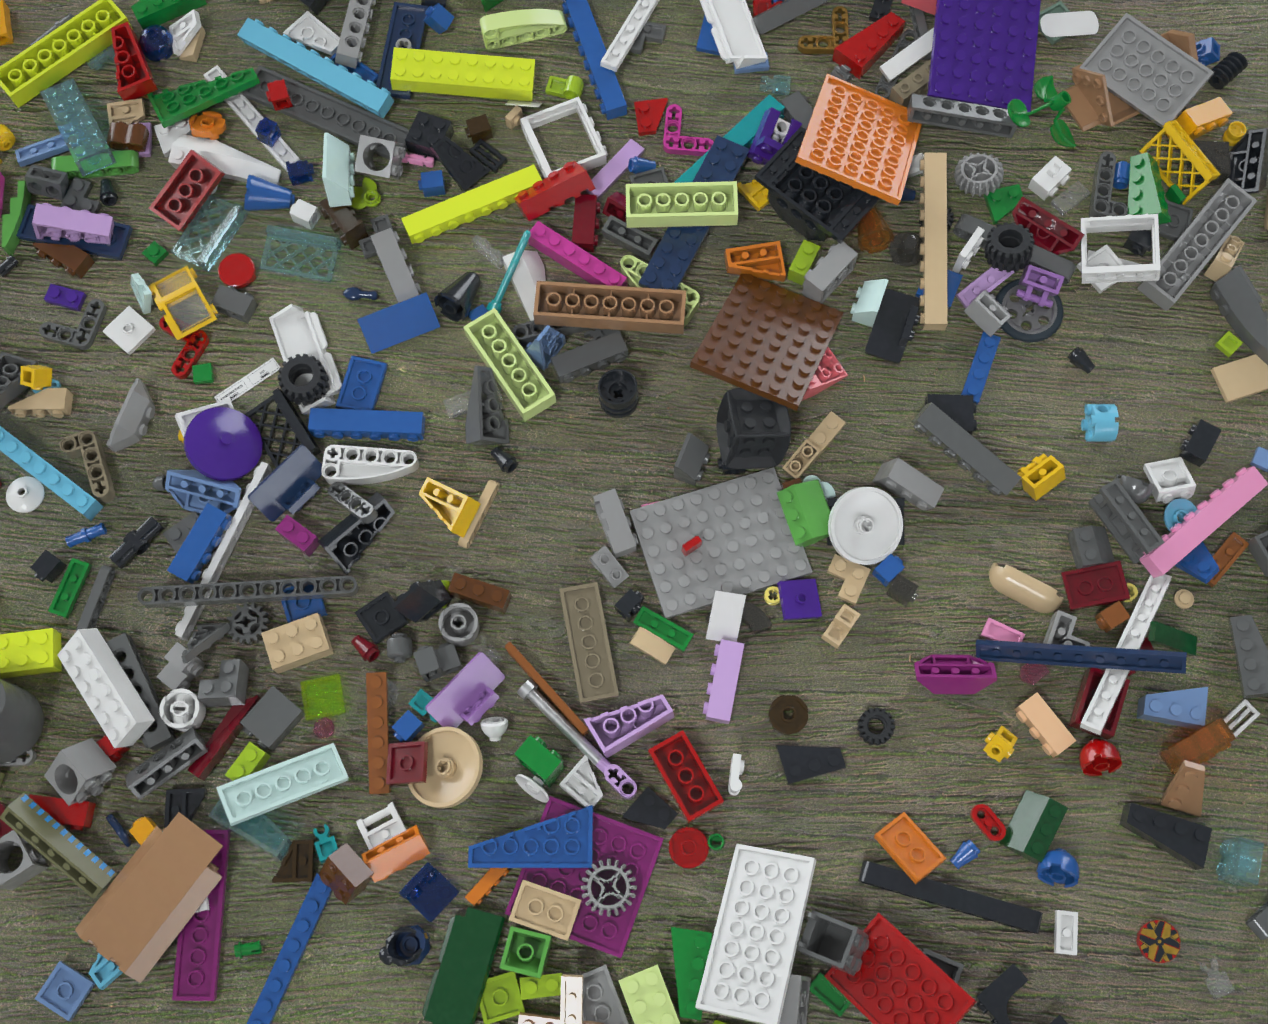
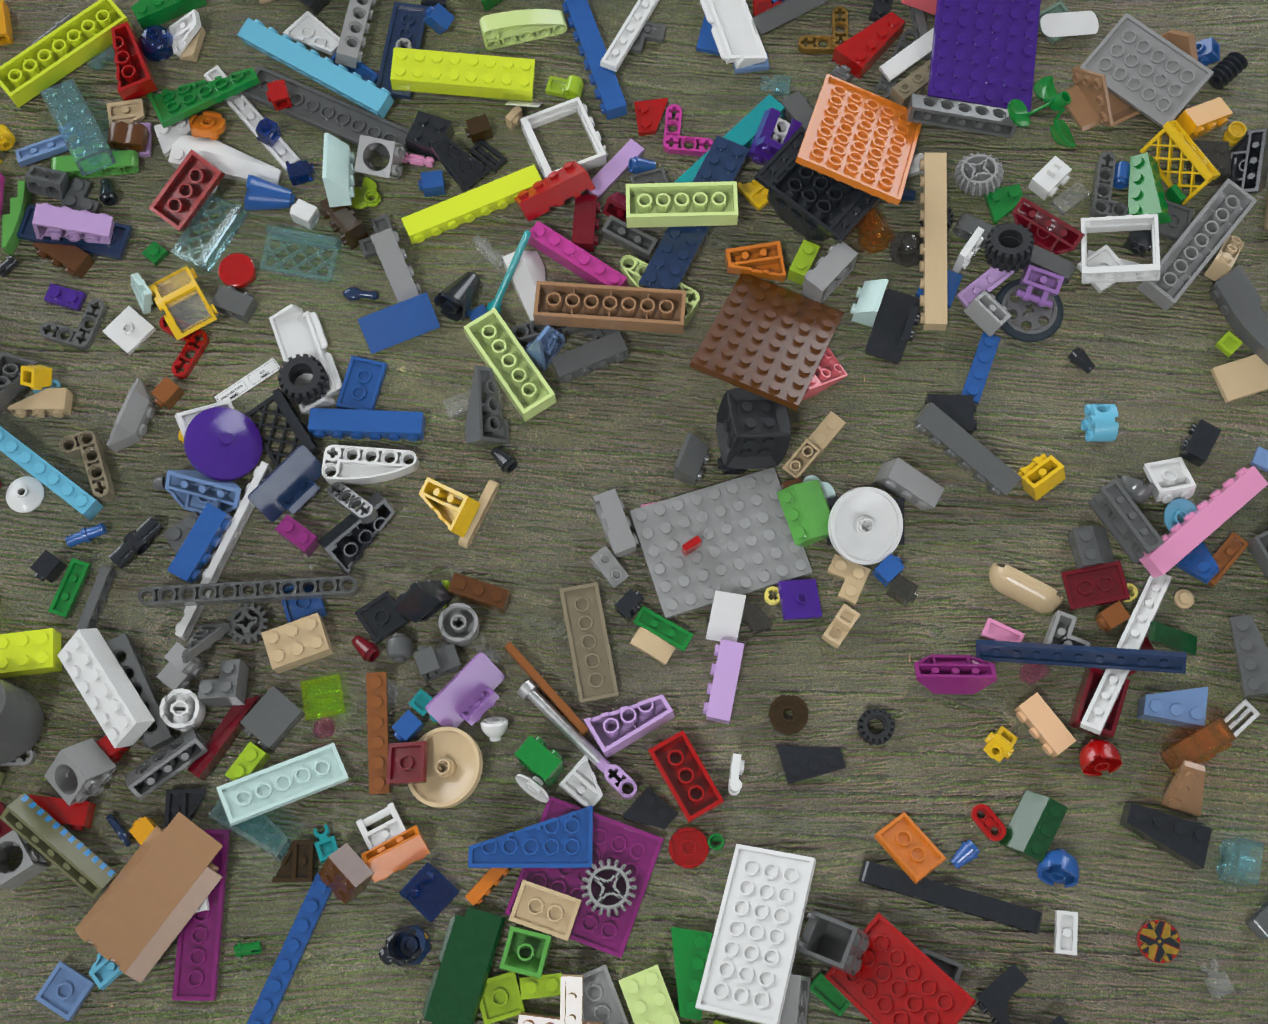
(167, 393): none -> dark orange brick
(203, 373): green tile -> none
(618, 384): black wheel -> none

